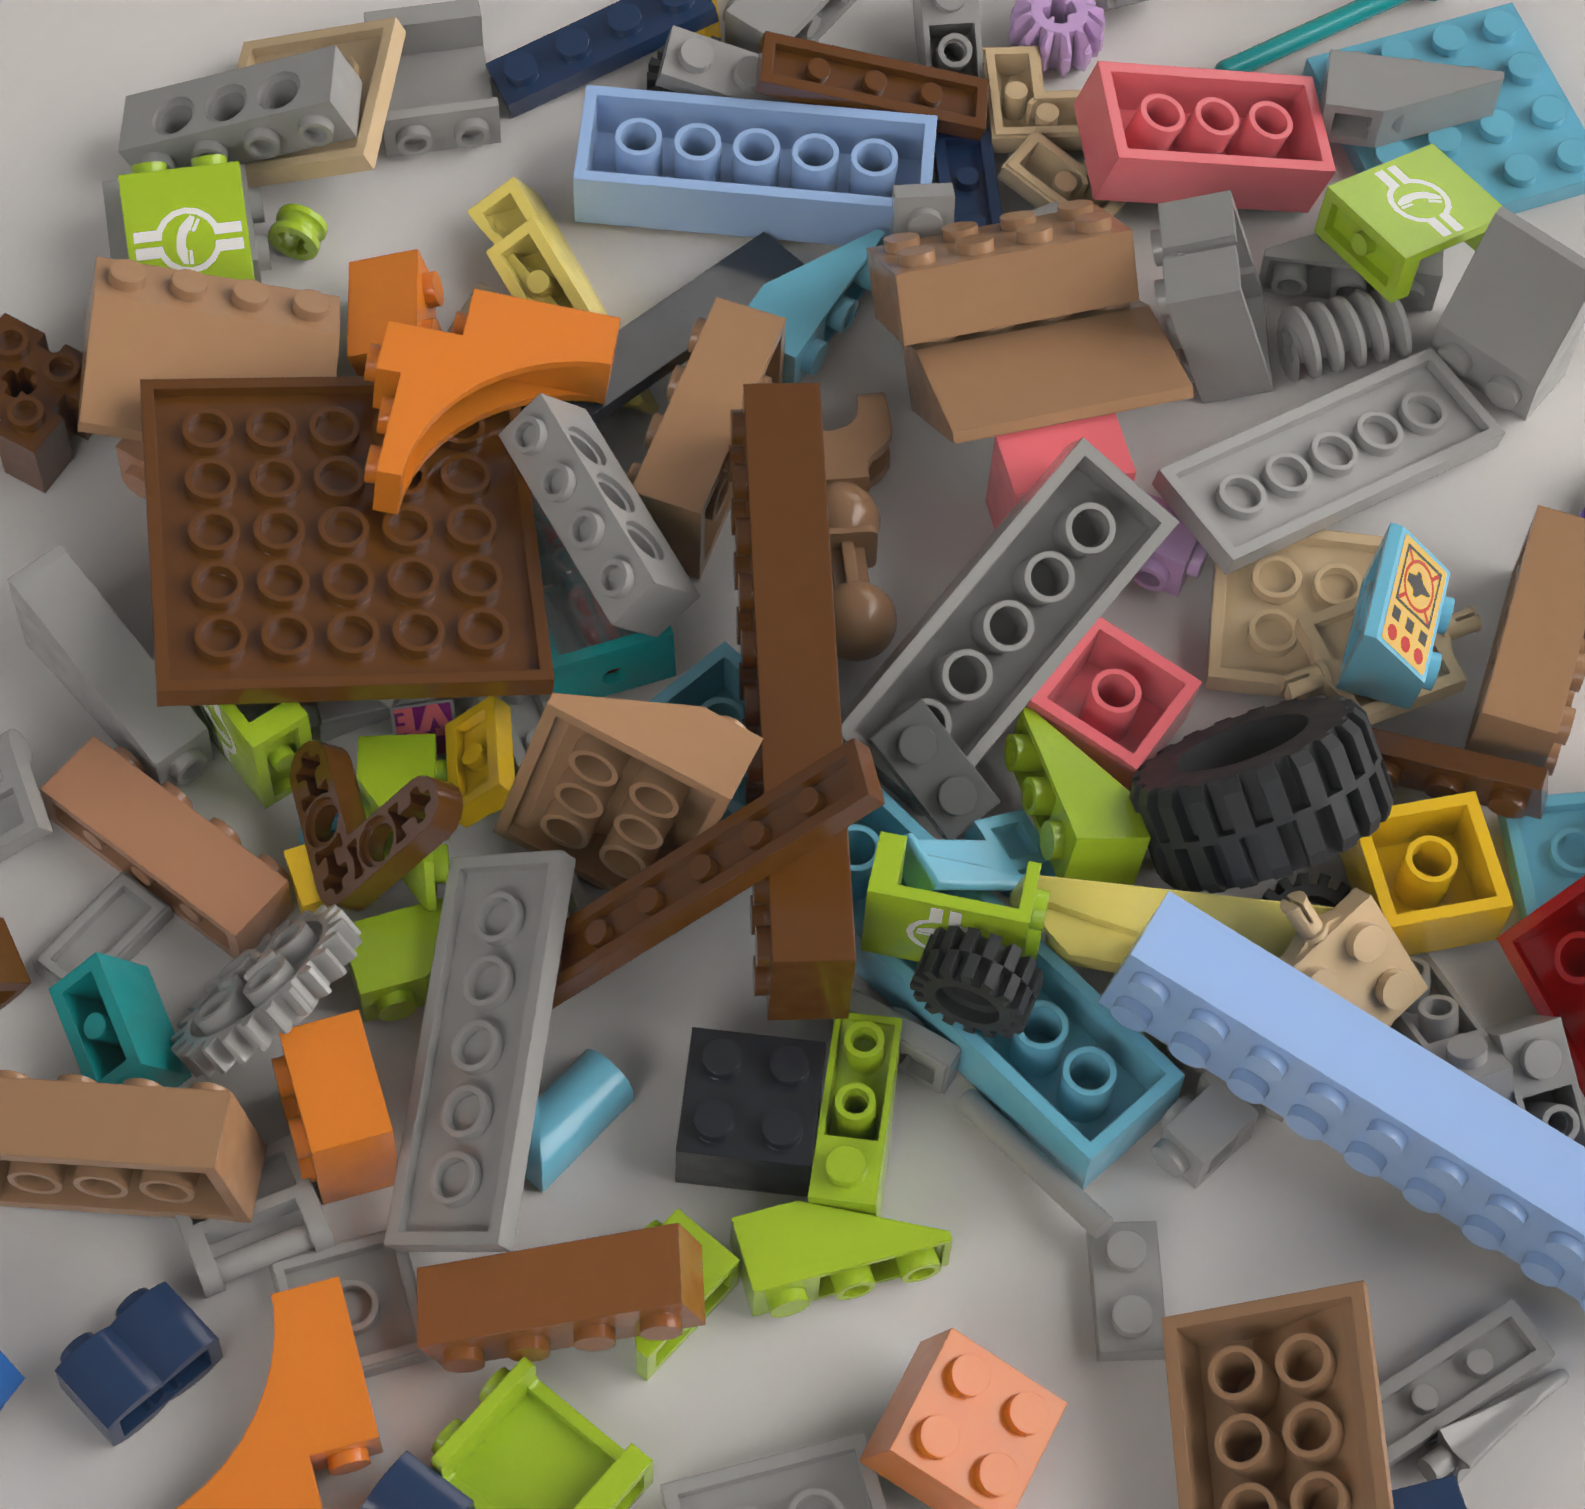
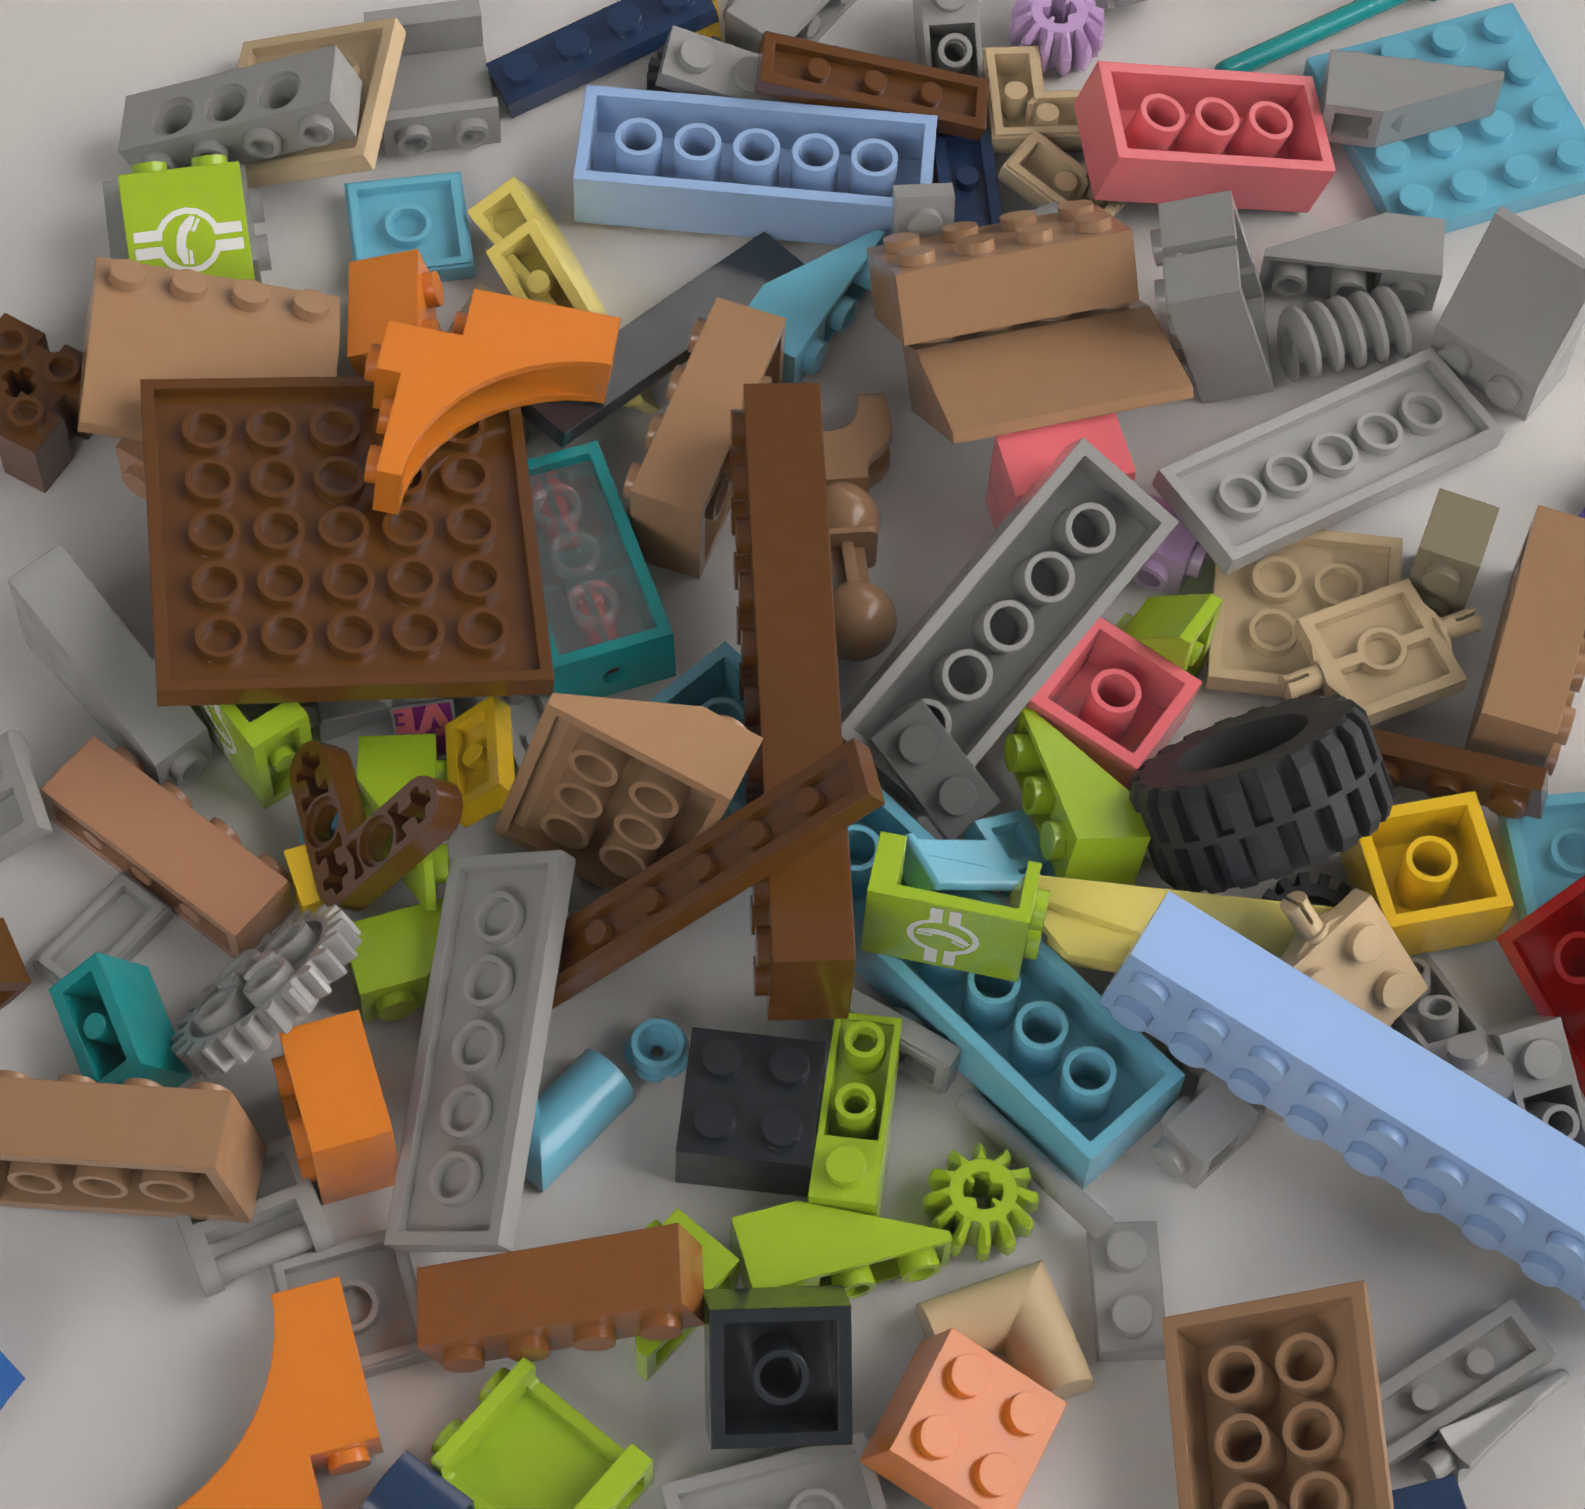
(137, 1362): dark blue brick -> none
(297, 232): lime bush -> none
(411, 215): none -> medium azure tile
(598, 516): light grey brick -> none
(654, 1034): none -> medium azure plate
(778, 1367): none -> black brick
(977, 982): black tyre -> none
(1003, 1194): none -> lime gear
(1020, 1316): none -> tan brick
(1176, 627): none -> lime slope
(1397, 622): medium azure slope -> none
(1403, 214): lime panel -> none
(1452, 551): none -> dark tan brick

